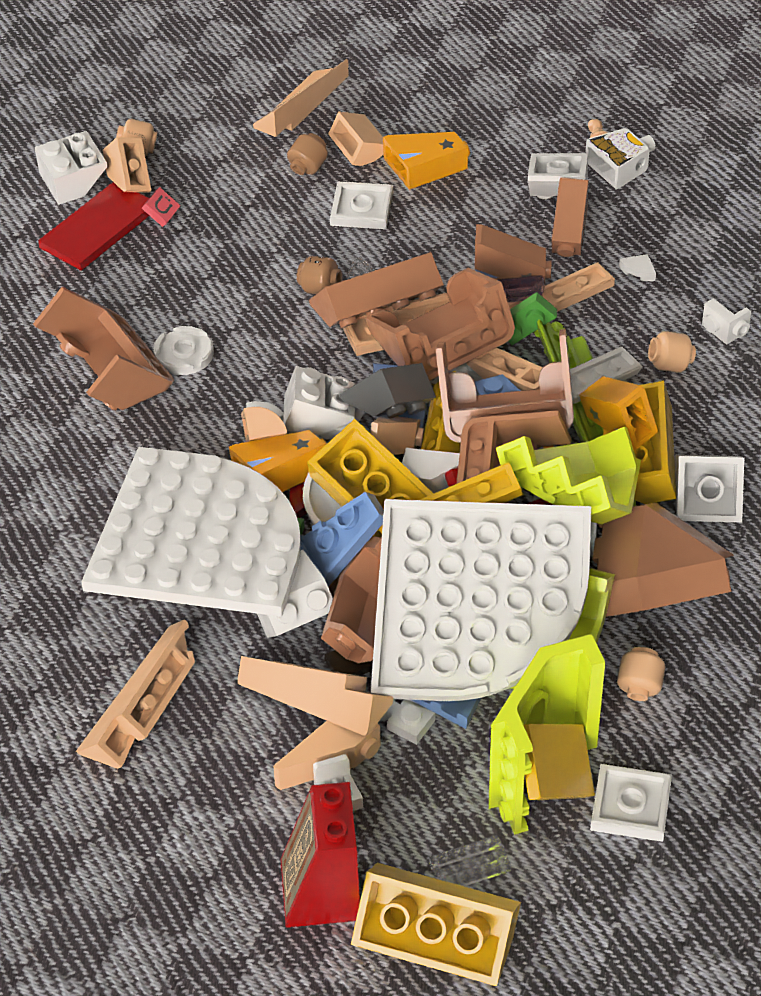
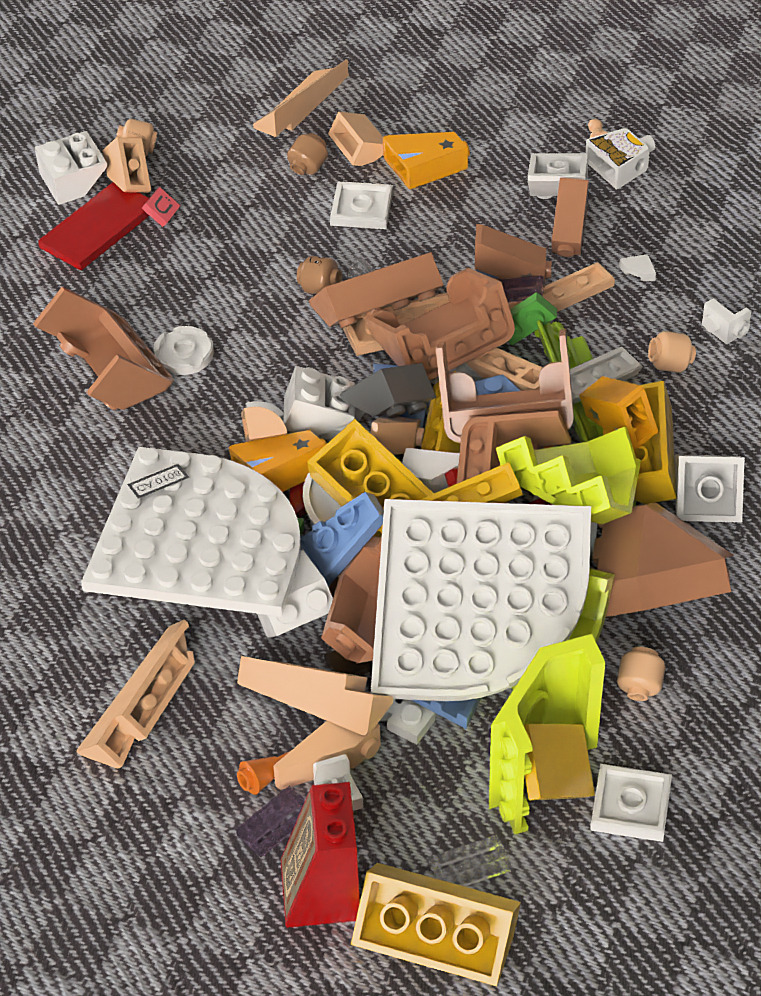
(158, 481): none -> clear sticker
(257, 773): none -> orange cone
(268, 819): none -> clear purple tile

